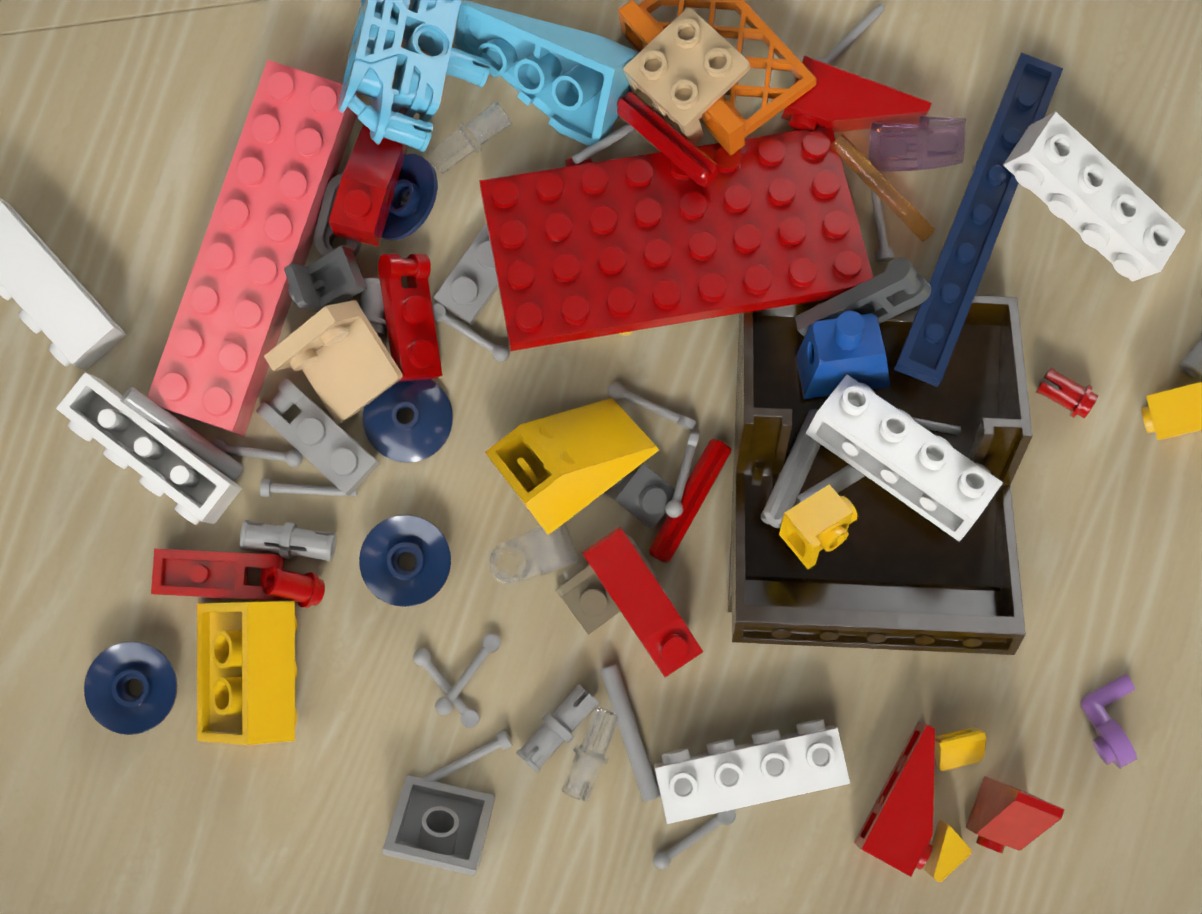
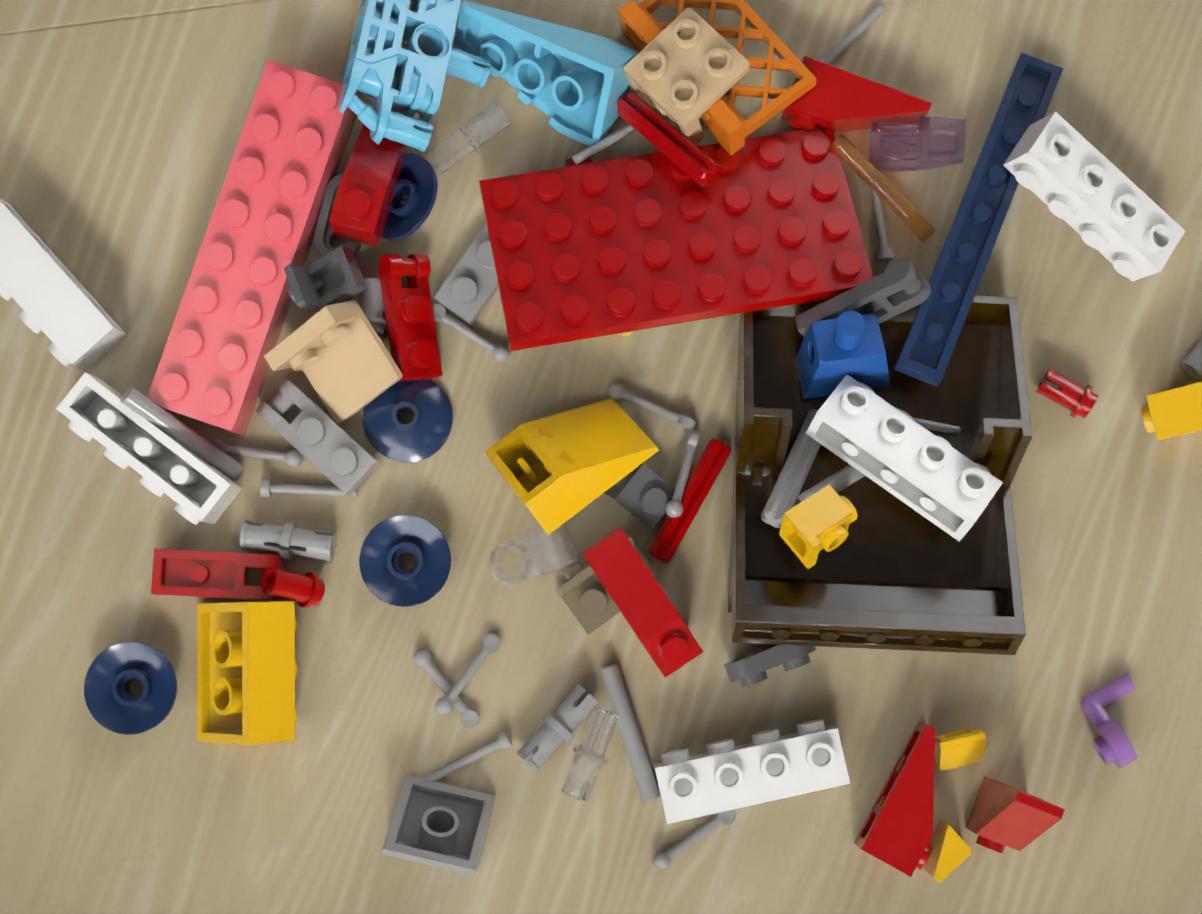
(753, 666): none -> dark grey plate

